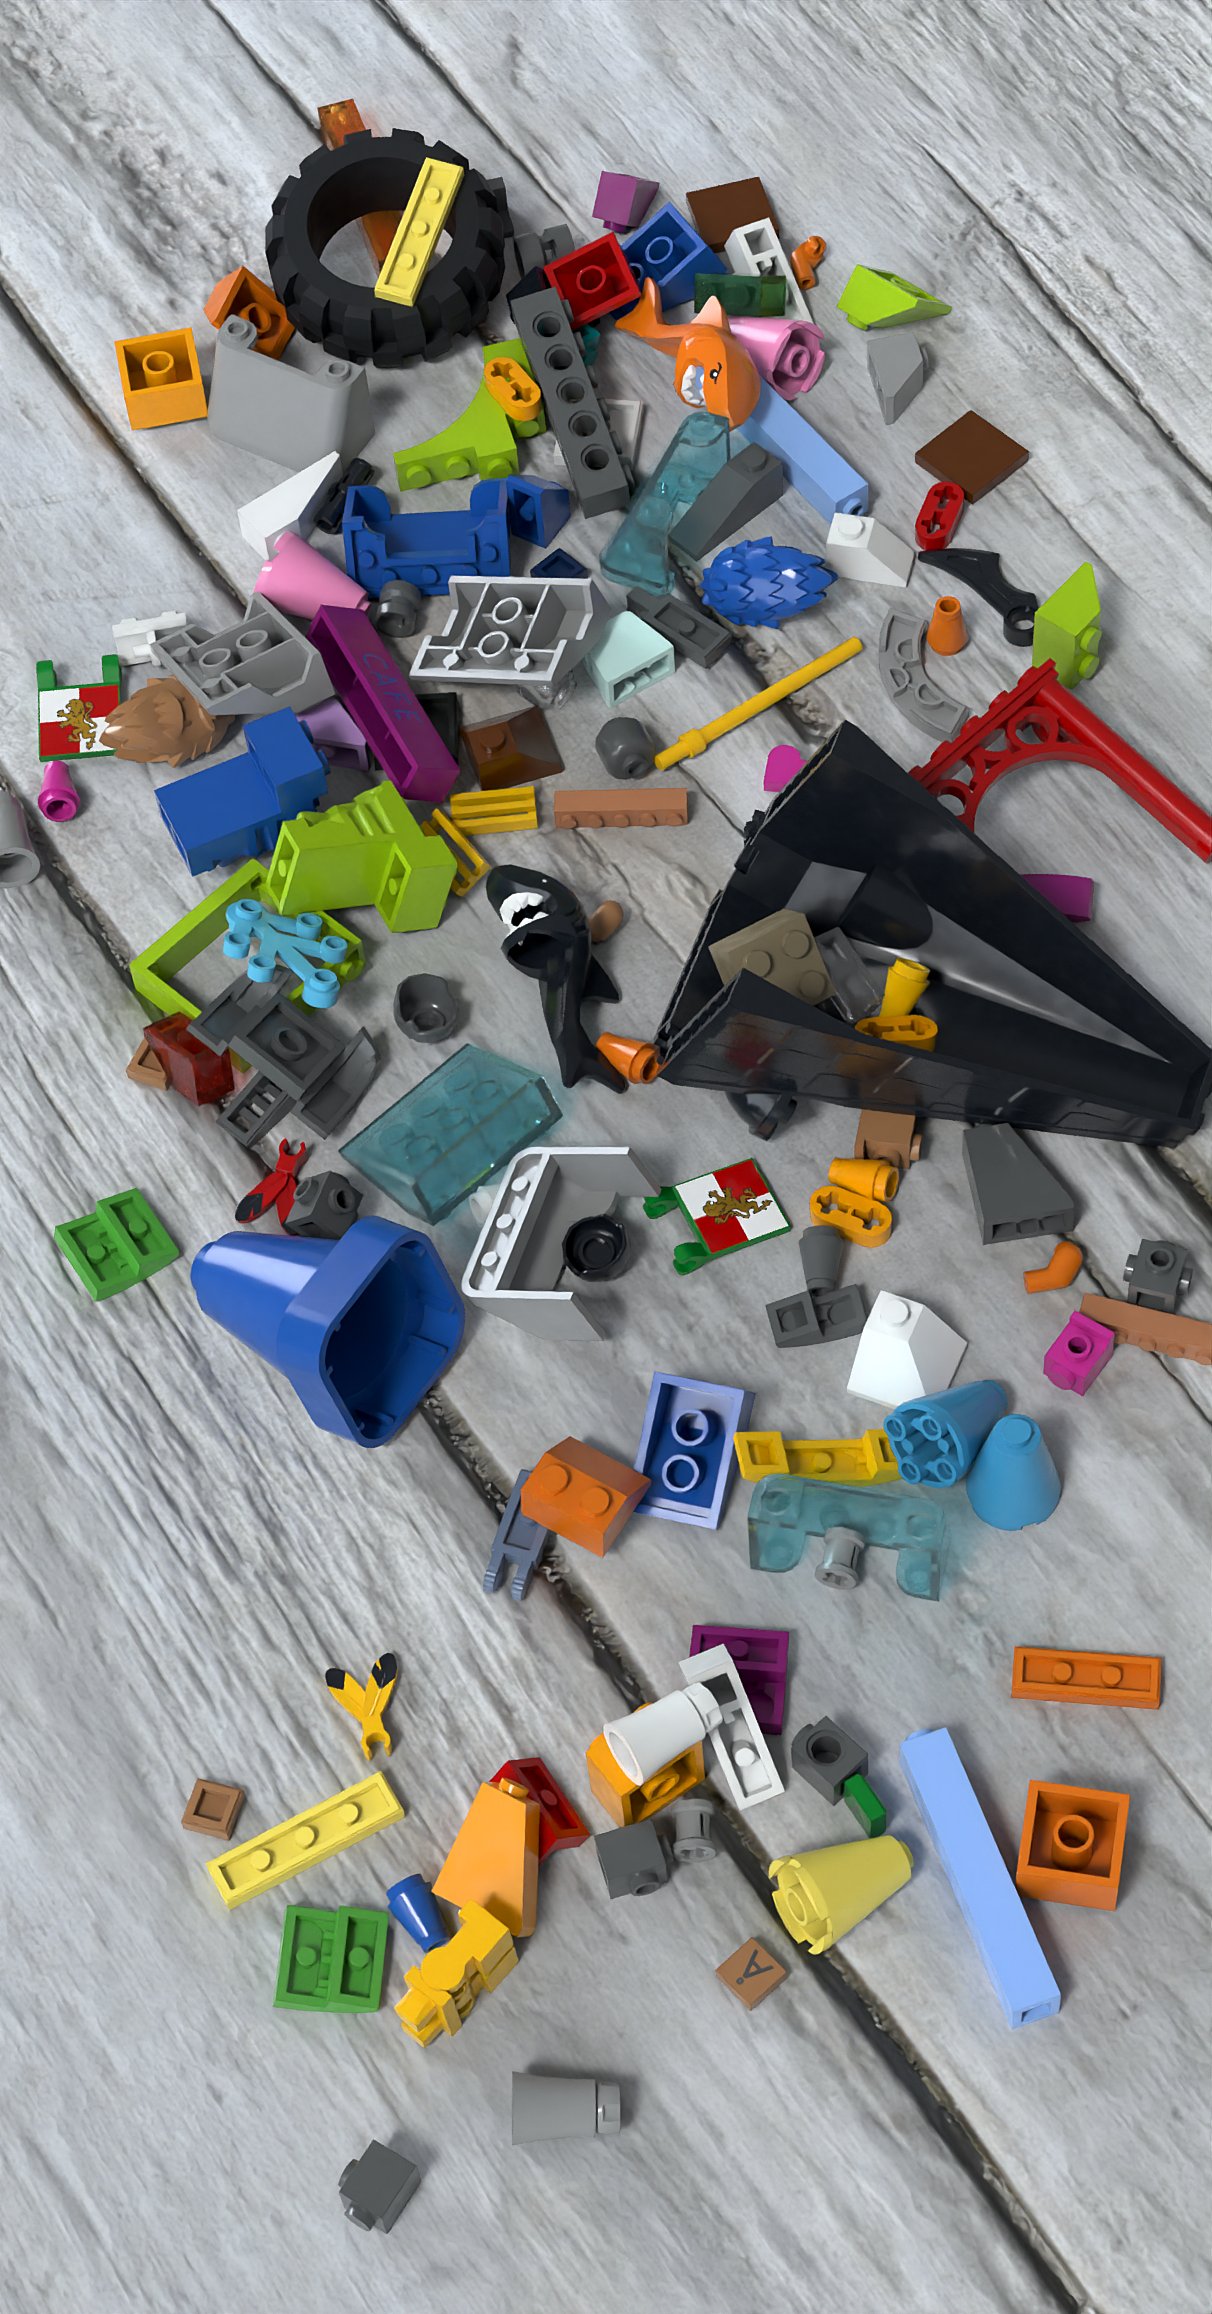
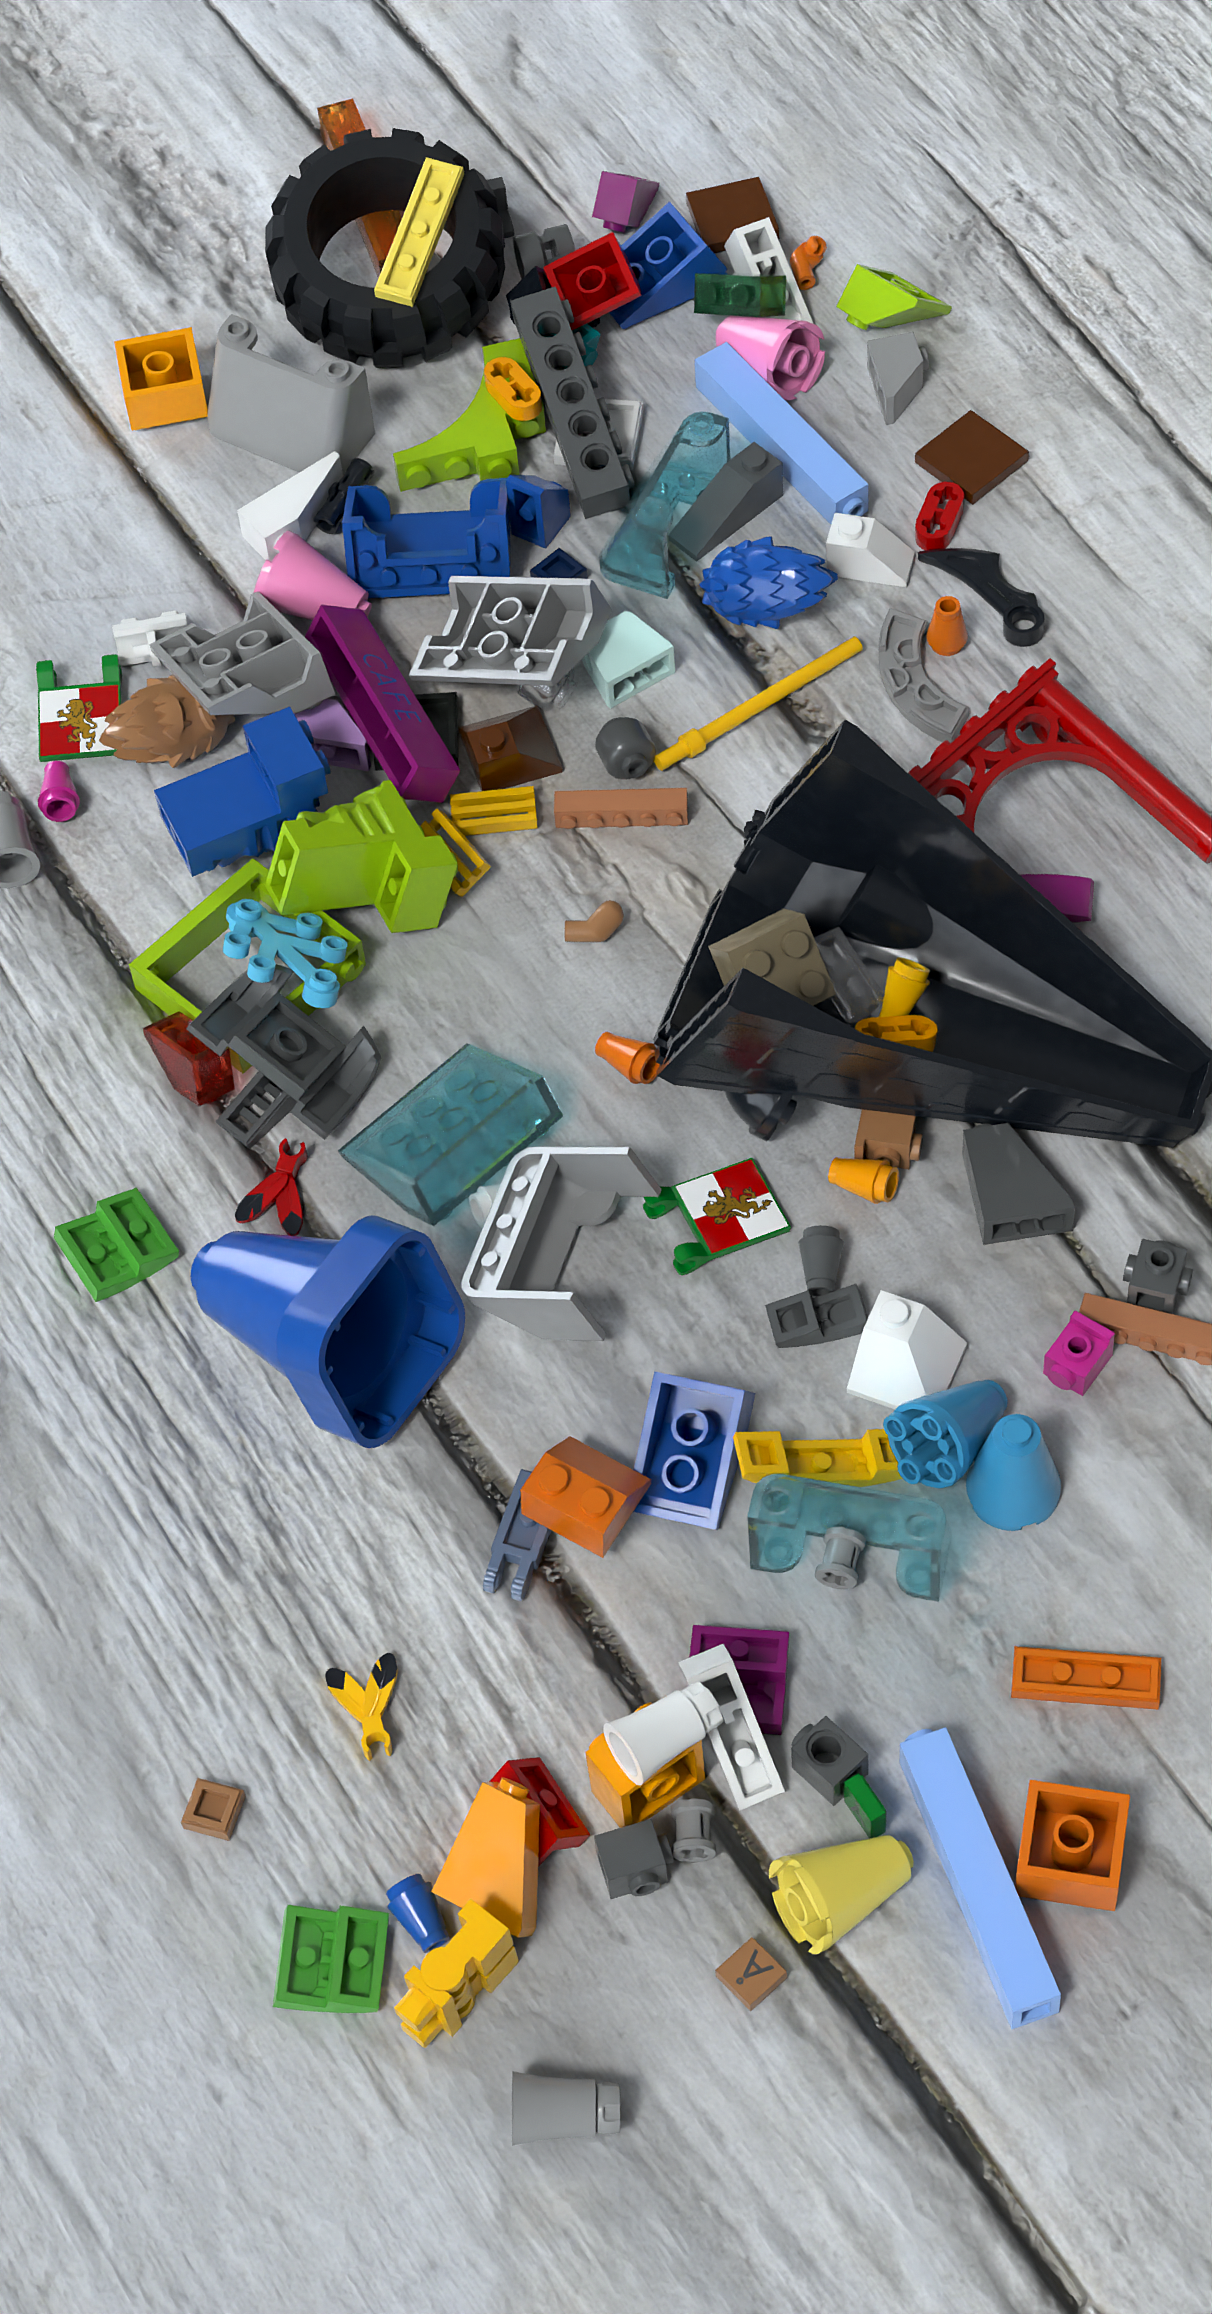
(146, 1068): medium nougat tile -> none
(254, 301): orange slope -> none
(305, 1840): light yellow tile -> none
(324, 1206): dark grey brick -> none
(377, 2187): dark grey brick -> none
(397, 609): dark grey wheel -> none
(425, 1008): dark grey hair -> none
(558, 953): black piece -> none
(596, 1248): black hair -> none
(681, 625): dark grey hinge -> none
(729, 376): orange piece -> none
(781, 766): dark pink tile -> none
(851, 1215): light orange beam -> none
(1059, 1271): orange arm -> none
(1070, 628): lime slope -> none

